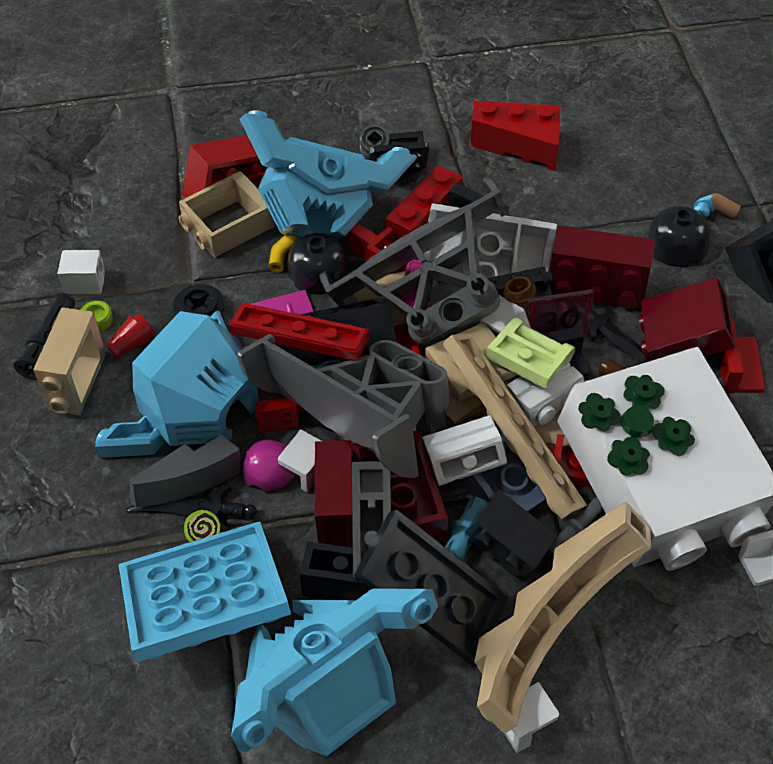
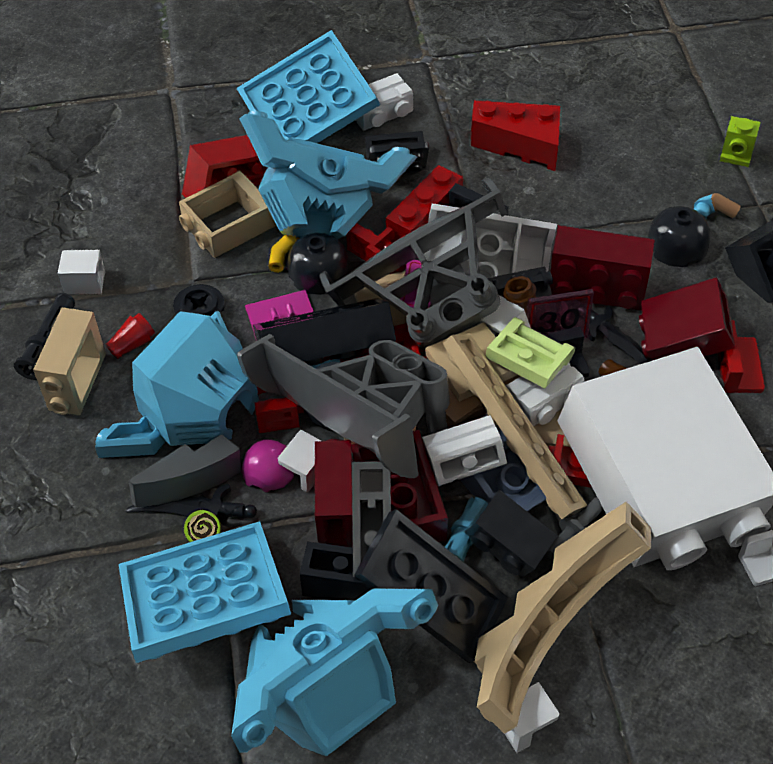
(101, 312): lime tile -> none
(300, 331): red tile -> none
(311, 91): none -> medium azure plate
(372, 132): dark grey wheel -> none
(394, 100): none -> white brick
(636, 422): dark green plant -> none
(739, 141): none -> lime brick

